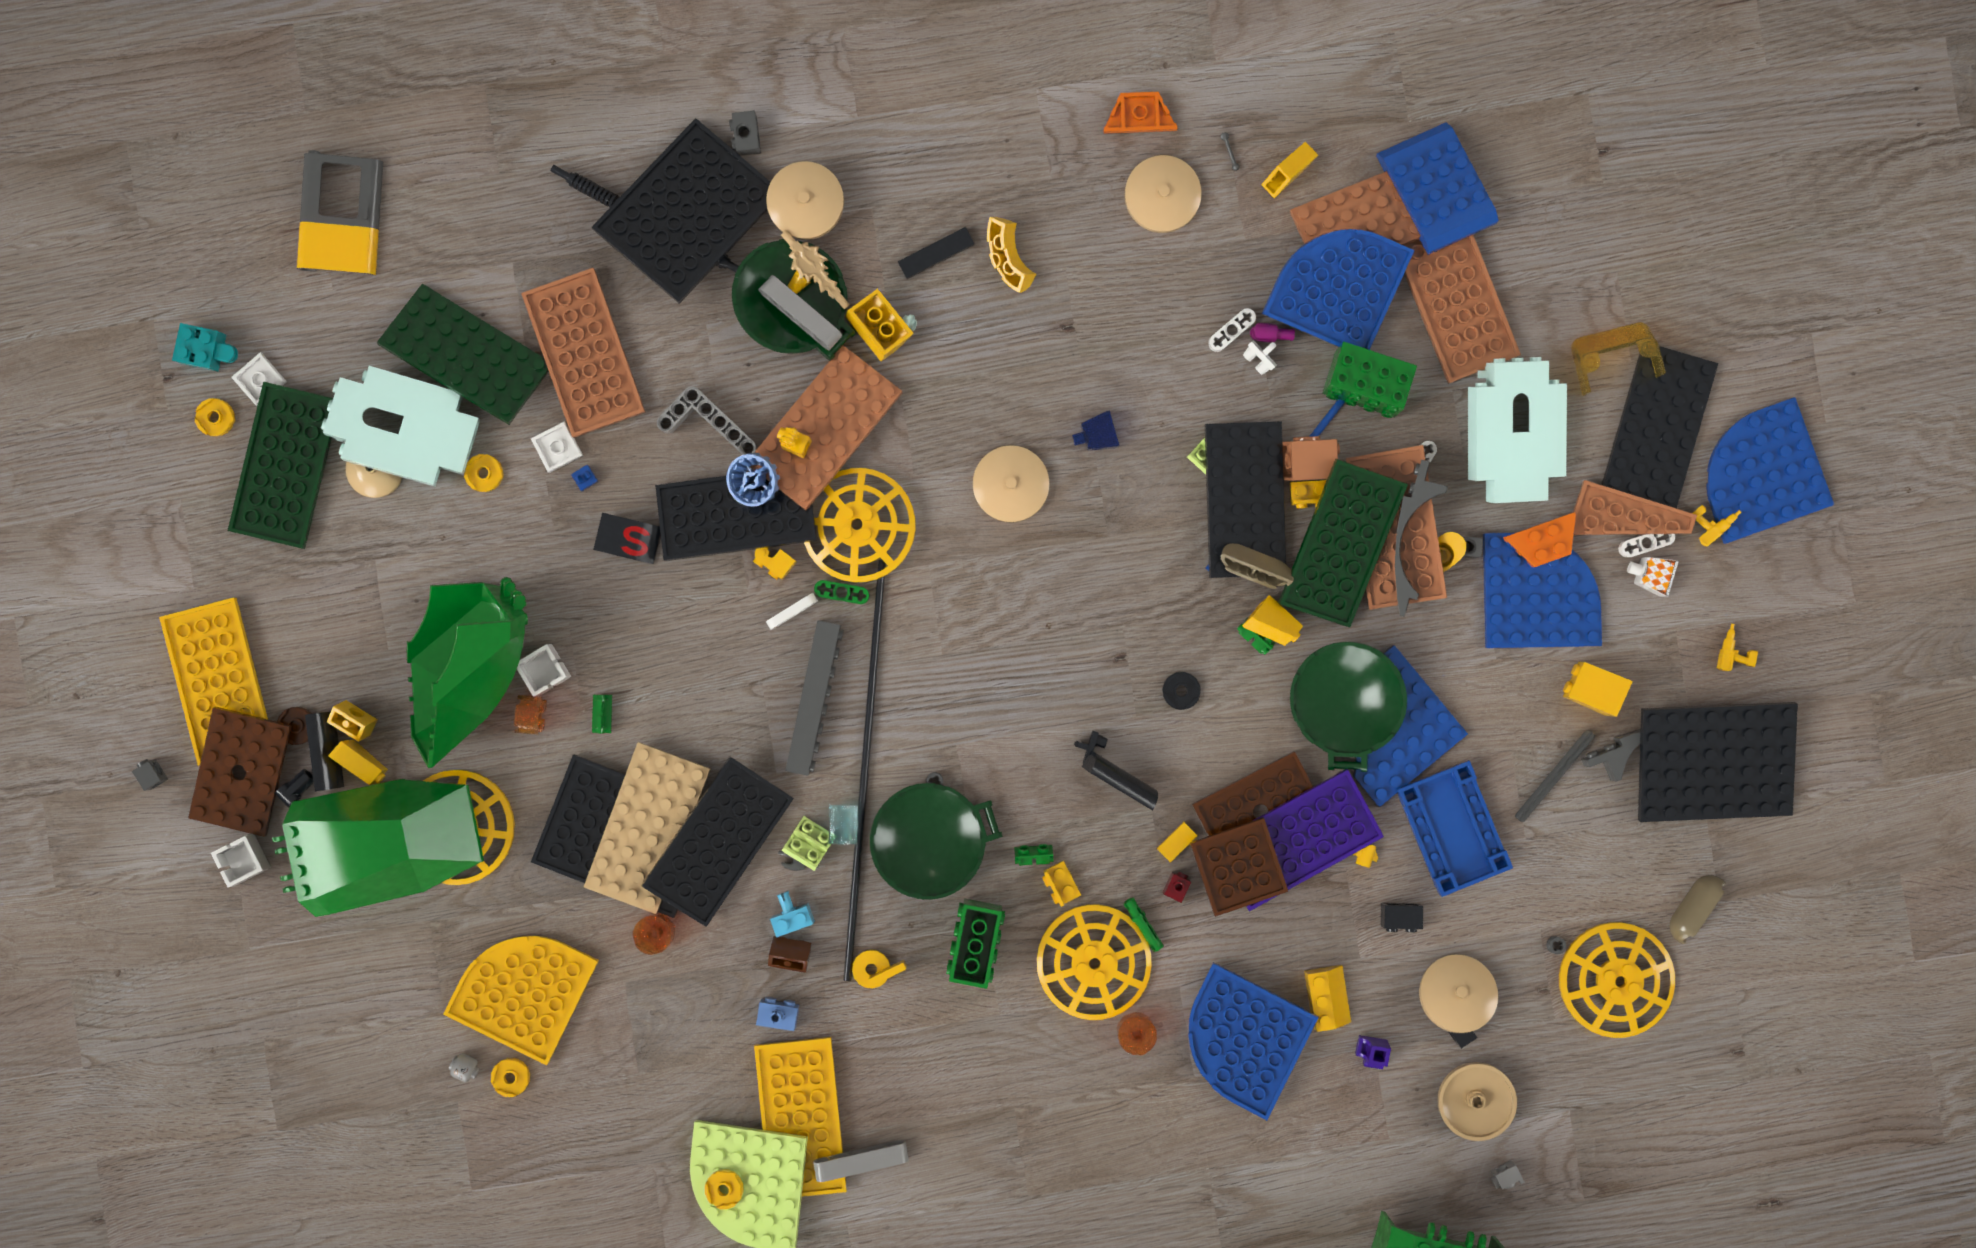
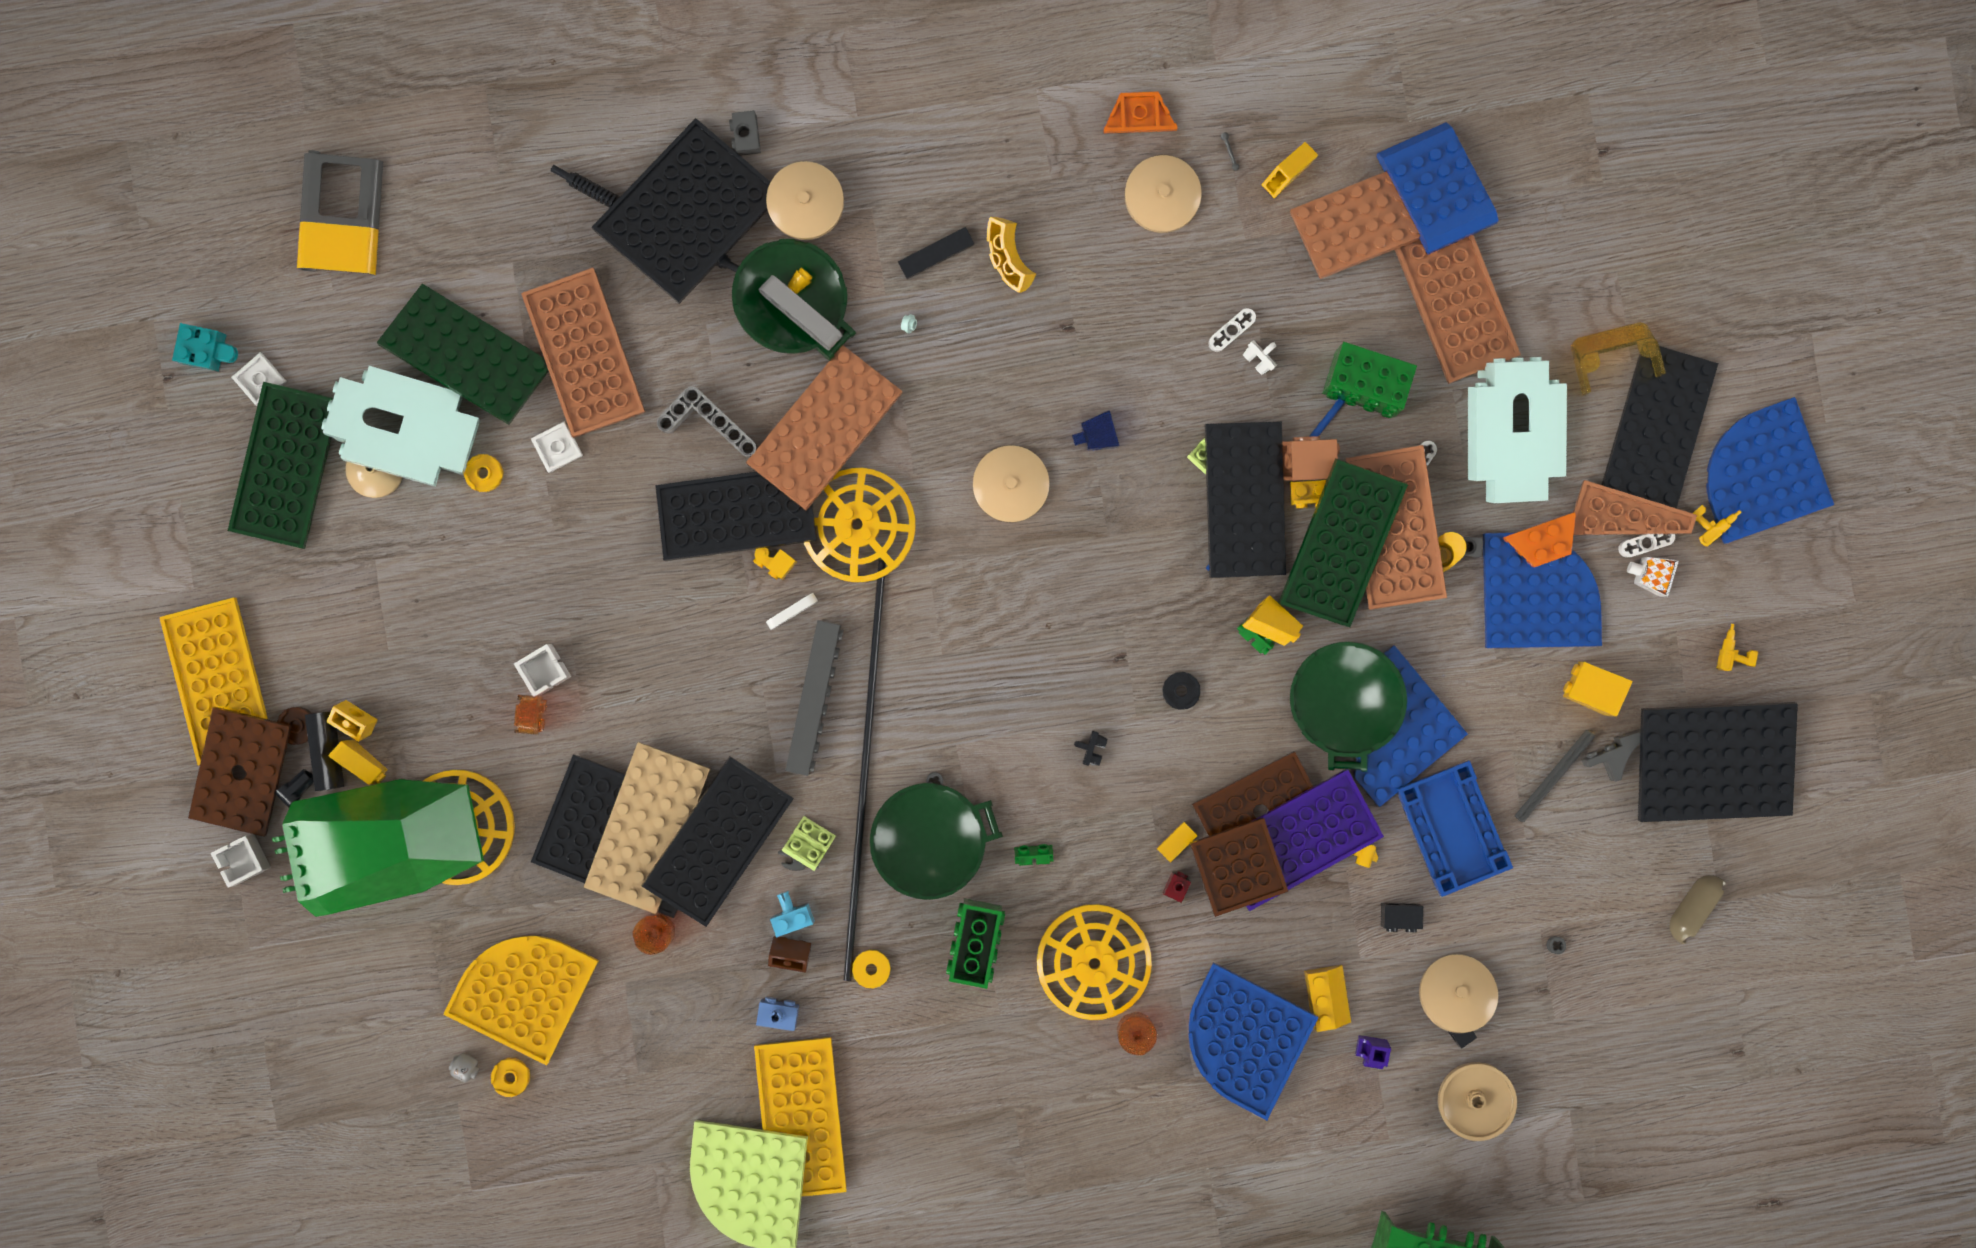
(149, 774): dark grey brick -> none
(224, 422): yellow tile -> none
(462, 661): green windscreen -> none
(584, 478): blue tile -> none
(602, 714): green hinge -> none
(627, 538): black slope -> none
(734, 1185): yellow tile -> none
(740, 482): medium blue gear -> none
(794, 441): yellow brick -> none
(810, 264): tan piece -> none
(828, 584): green beam -> none
(843, 824): clear light blue hinge -> none
(860, 1161): light grey beam -> none
(879, 325): yellow slope -> none
(887, 972): yellow tile -> none
(1061, 883): yellow bracket -> none
(1121, 780): black brick -> none
(1141, 921): green pin -> none
(1255, 566): dark tan brick -> none
(1270, 333): magenta arm -> none
(1339, 286): blue plate -> none
(1421, 493): dark grey slope -> none
(1506, 1175): light grey brick -> none
(1606, 977): yellow dish -> none

